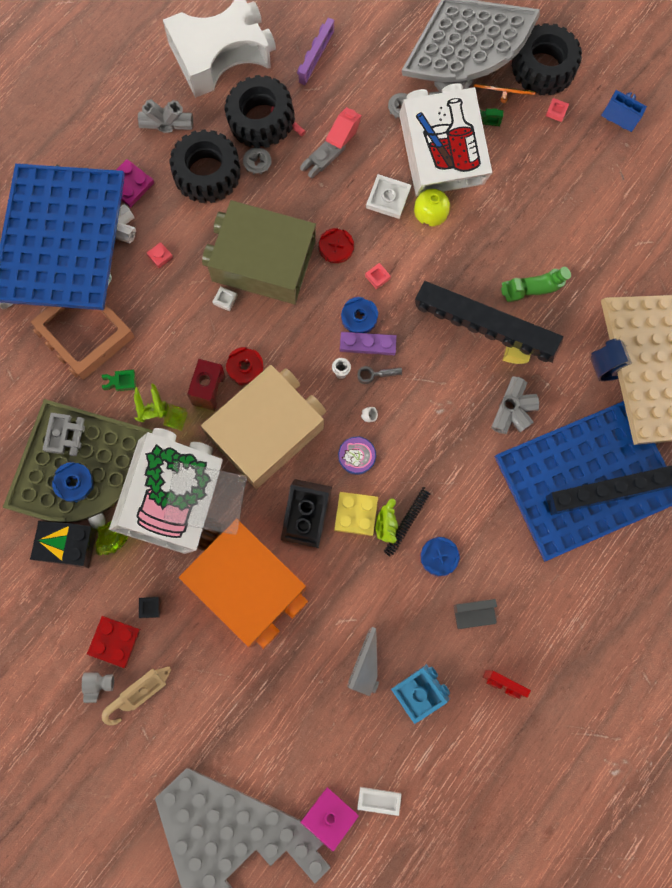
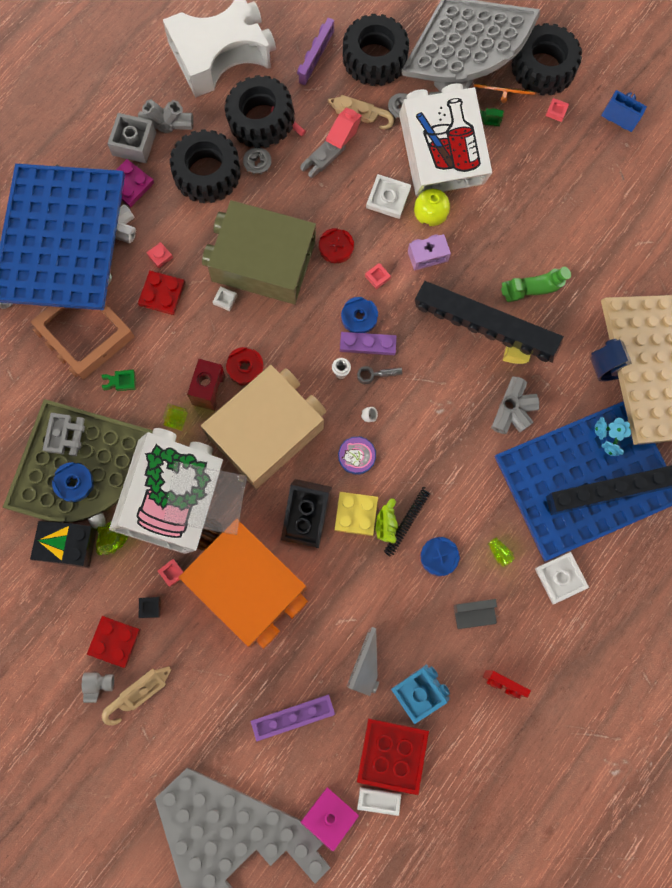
(132, 138): none -> light grey brick
(149, 411): lime piece -> none
(161, 292): none -> red plate
(171, 572): none -> coral plate
(292, 717): none -> medium lavender plate
(367, 110): none -> tan plate
(378, 31): none -> black tyre
(392, 756): none -> red plate
(428, 252): none -> lavender brick
(501, 553): none -> clear neon green cone
(561, 578): none -> white plate
(617, 430): none -> medium azure plant

